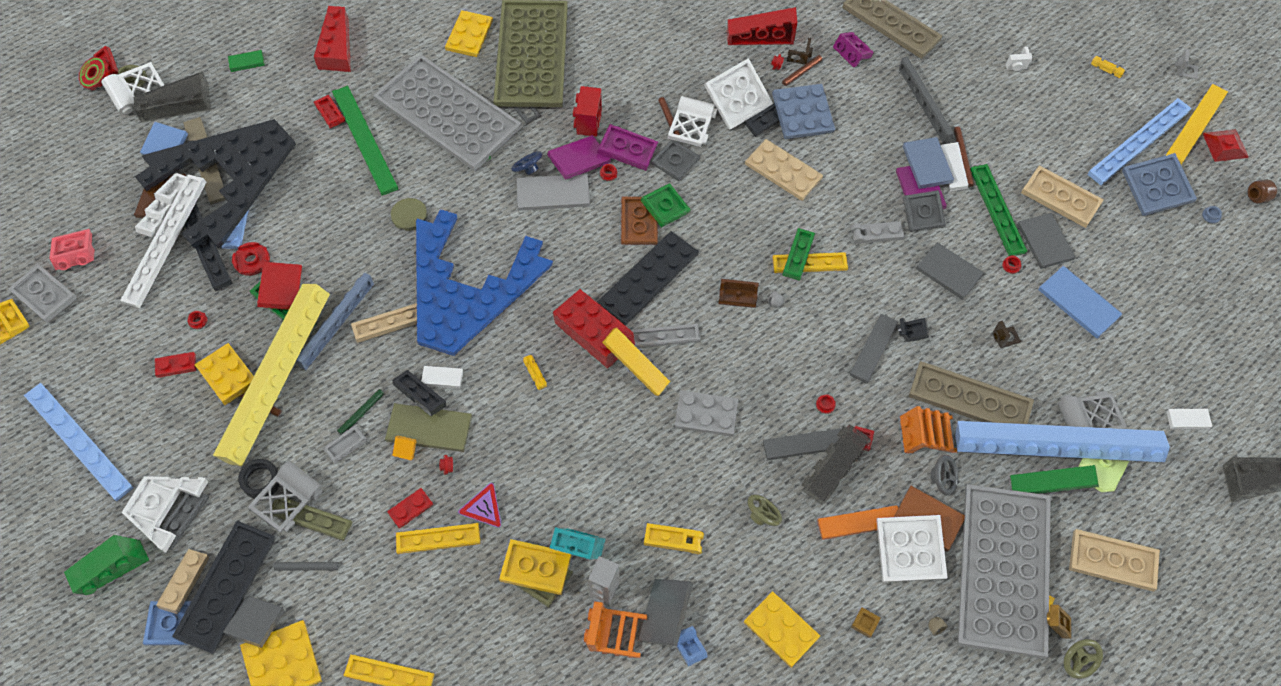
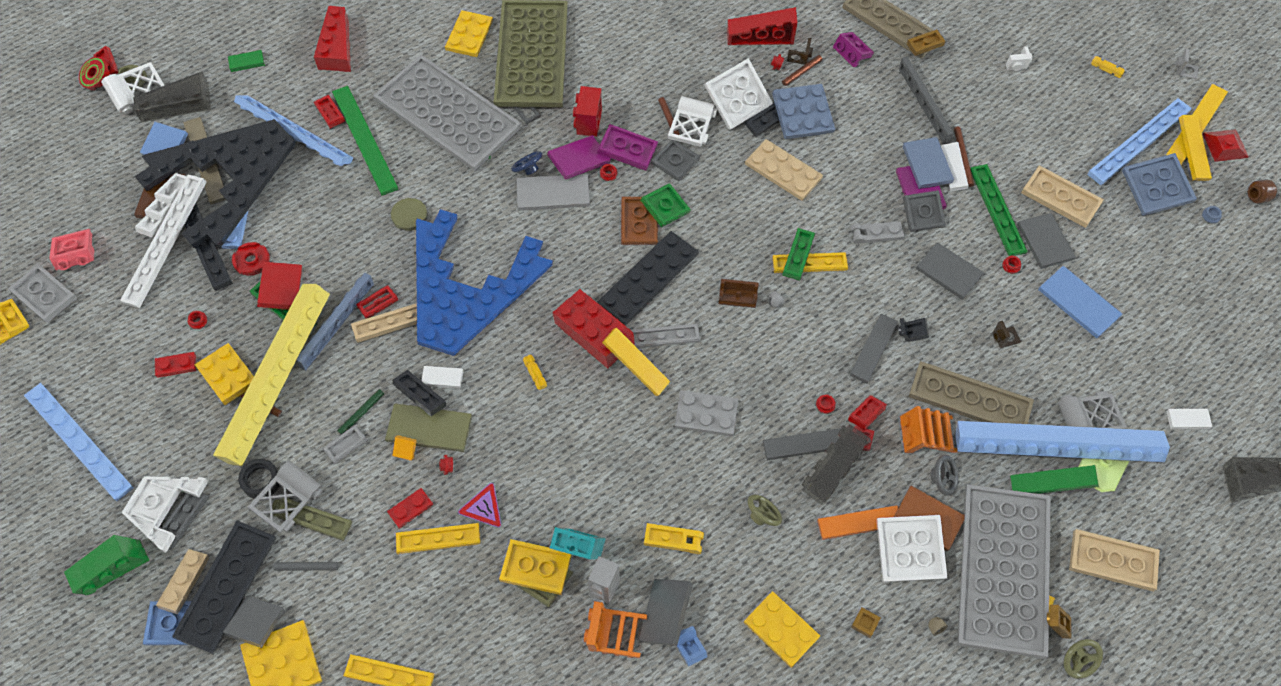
(297, 132): none -> light blue plate
(392, 298): none -> red tile
(867, 412): none -> red plate
(925, 42): none -> pearl gold plate
(1195, 148): none -> yellow tile

